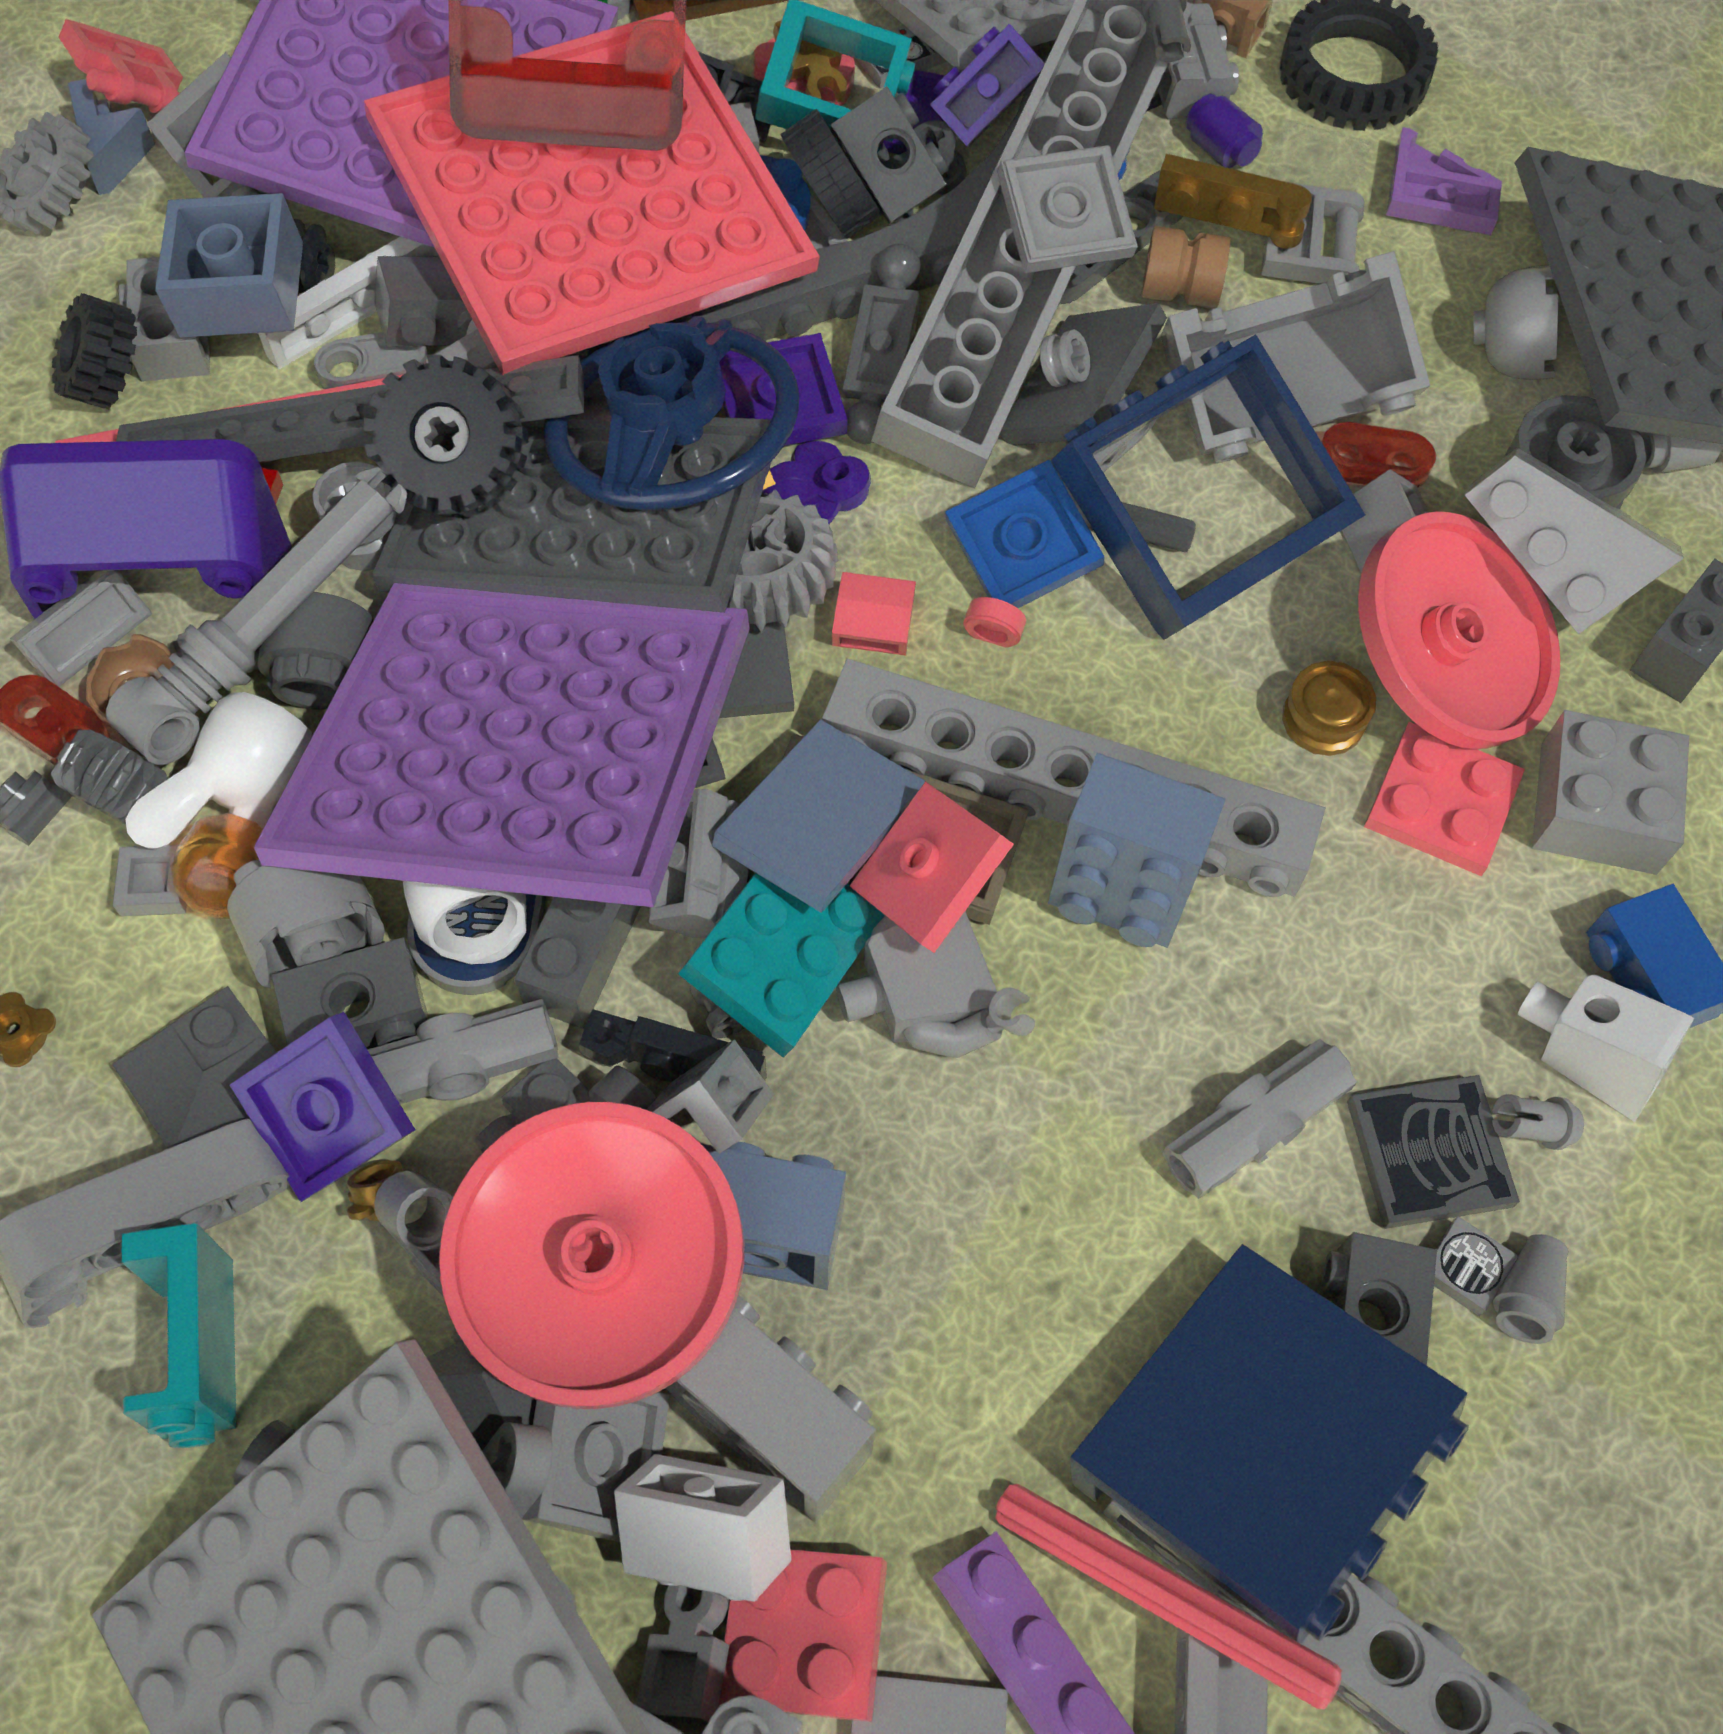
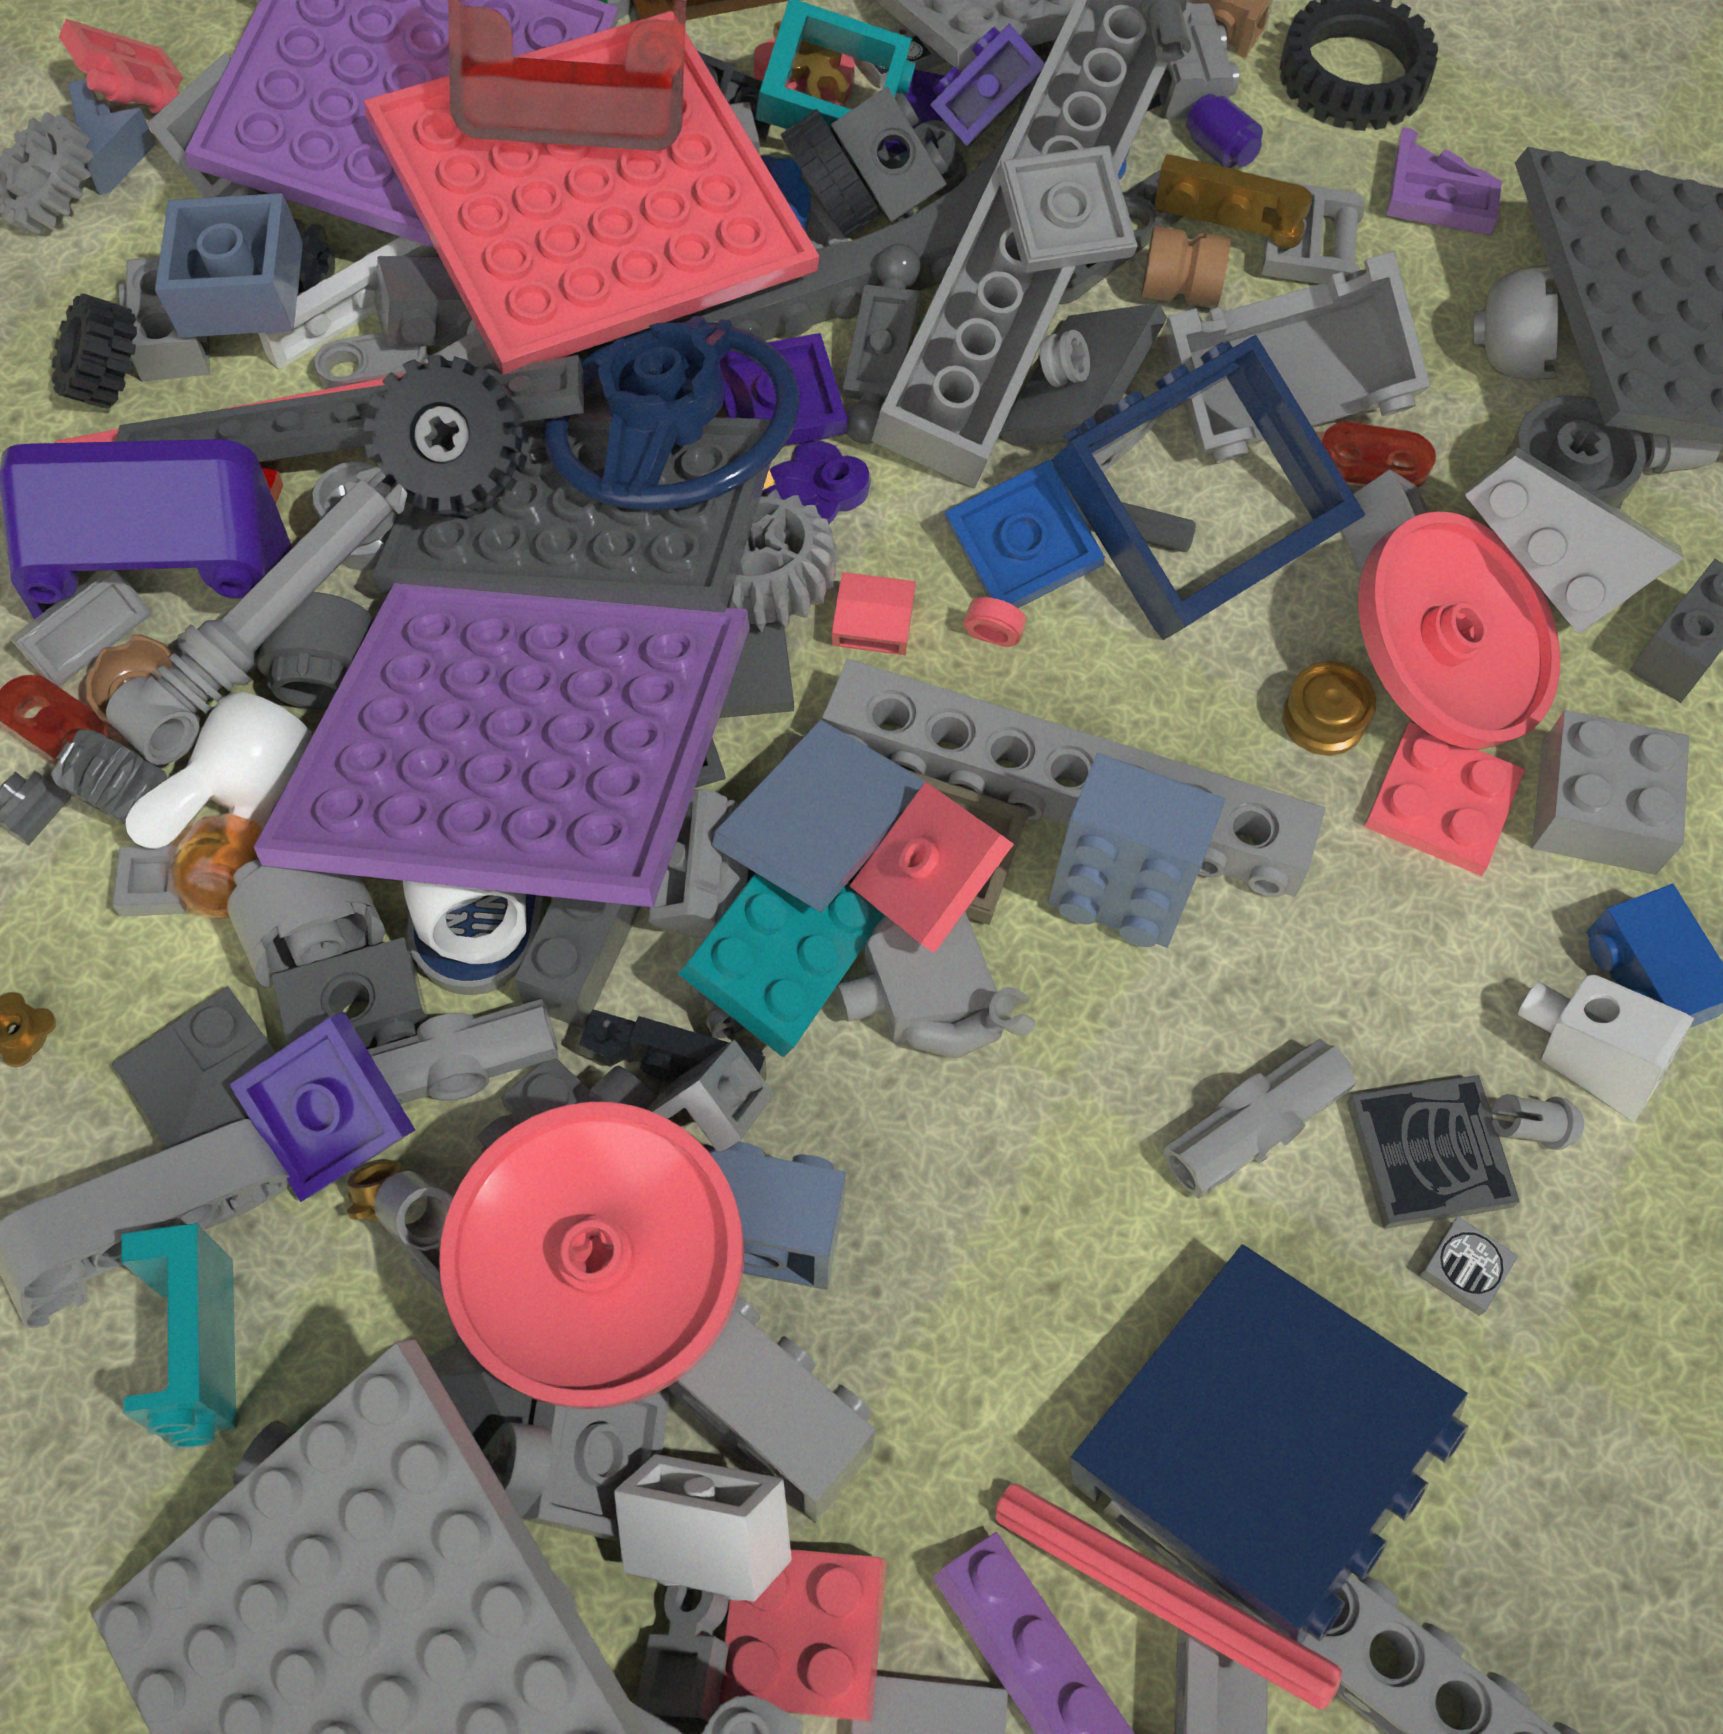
(1391, 1277): dark grey brick -> none
(1534, 1291): light grey cone -> none

